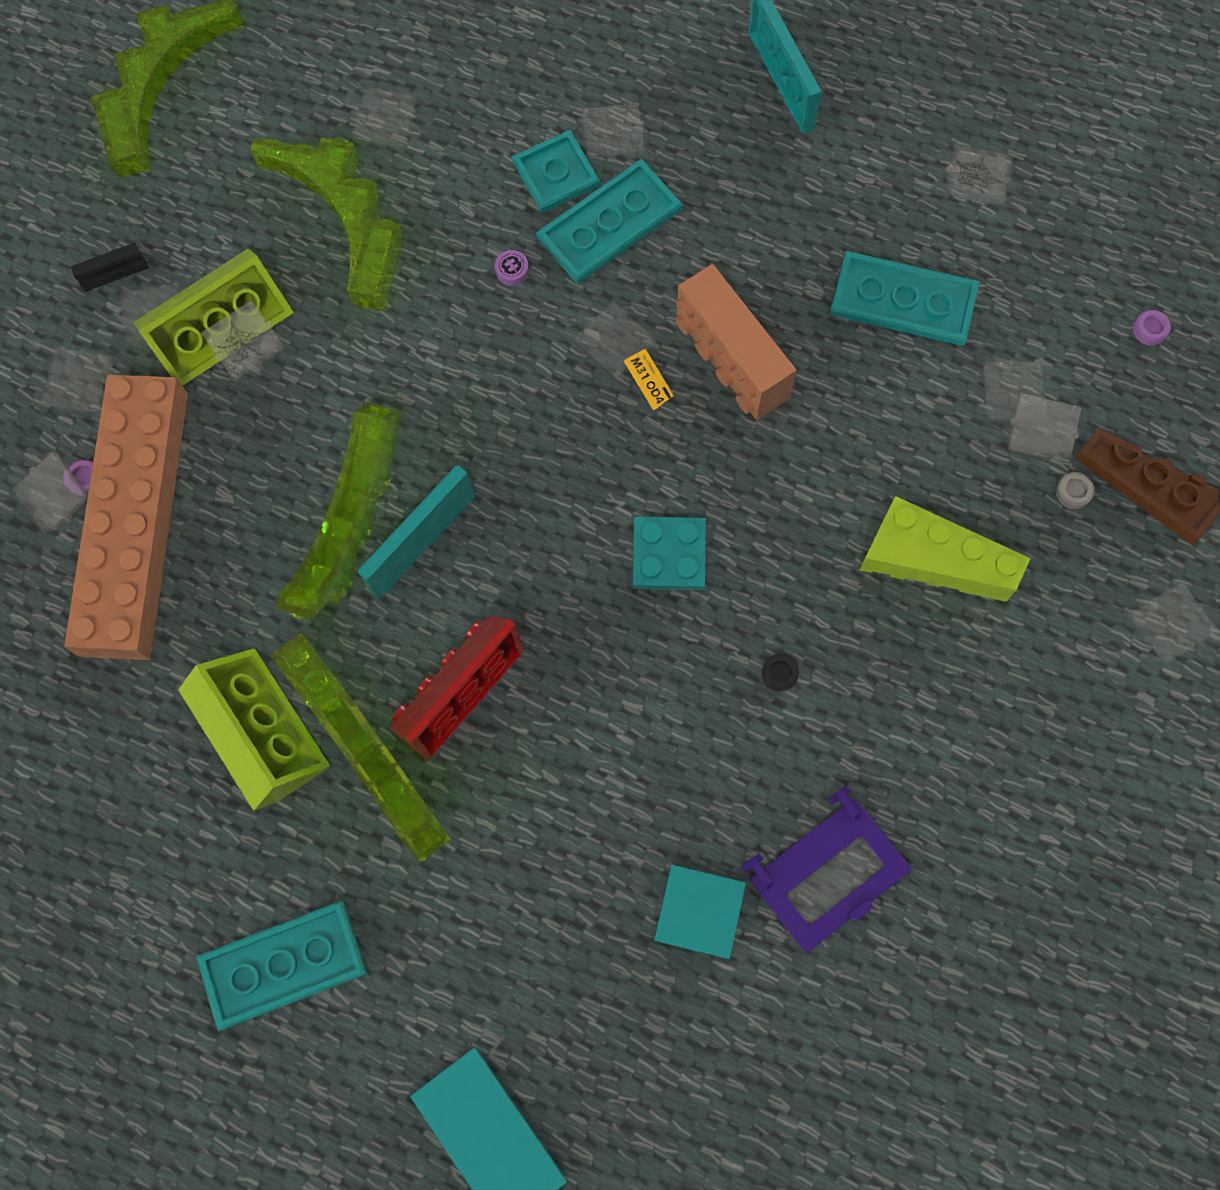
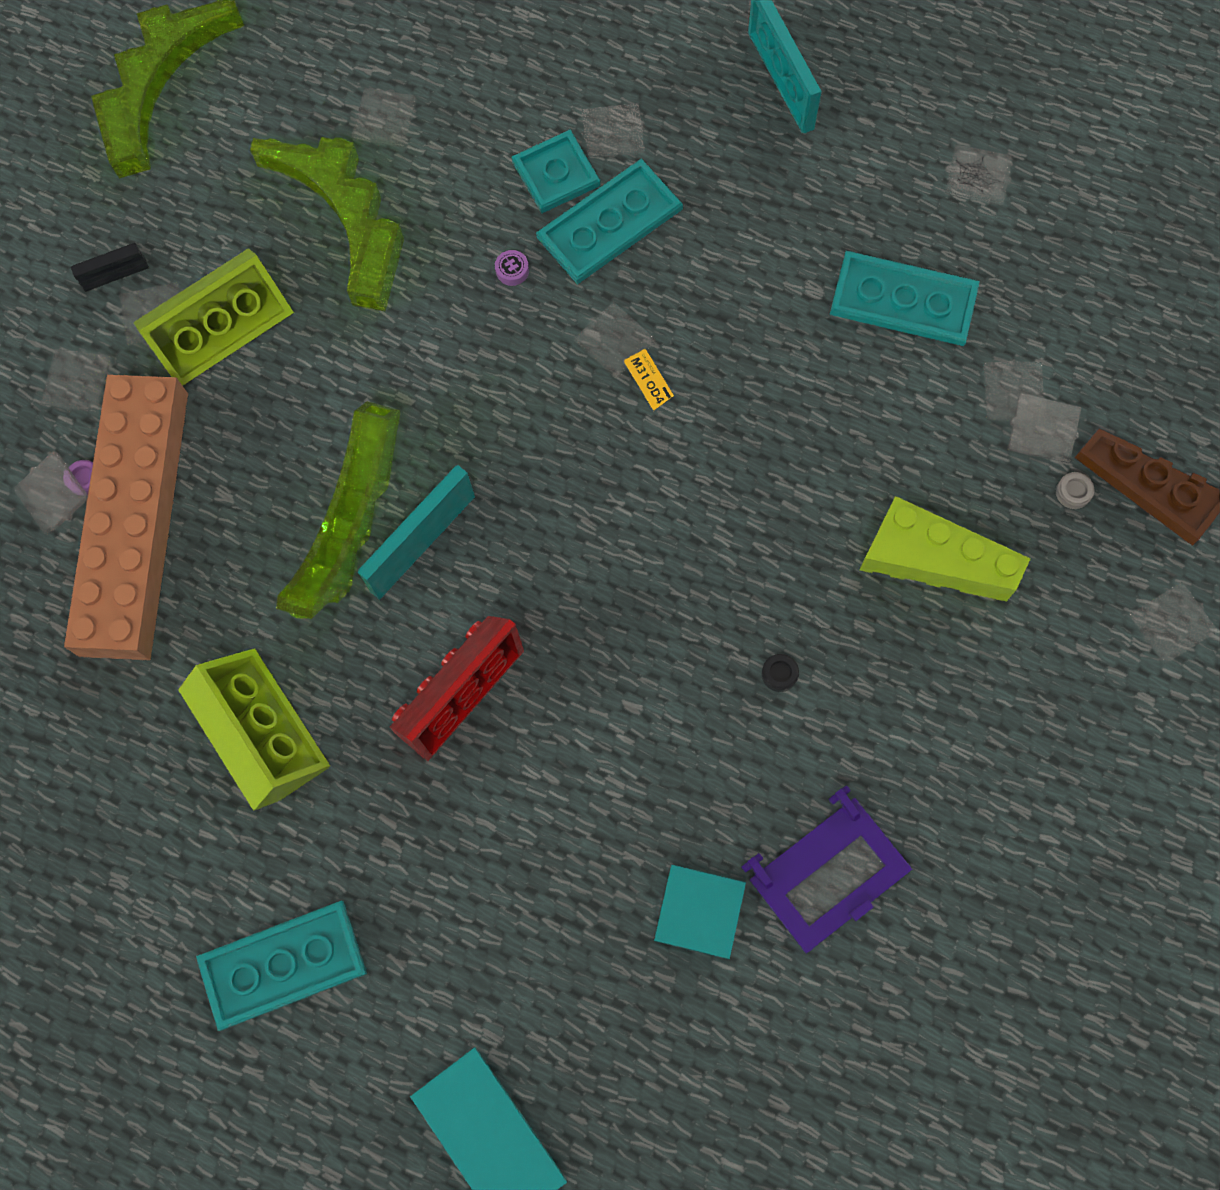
(242, 340): clear piece -> none
(362, 747): clear neon green arch -> none
(669, 553): teal plate -> none
(734, 342): nougat brick -> none
(1151, 327): medium lavender tile -> none

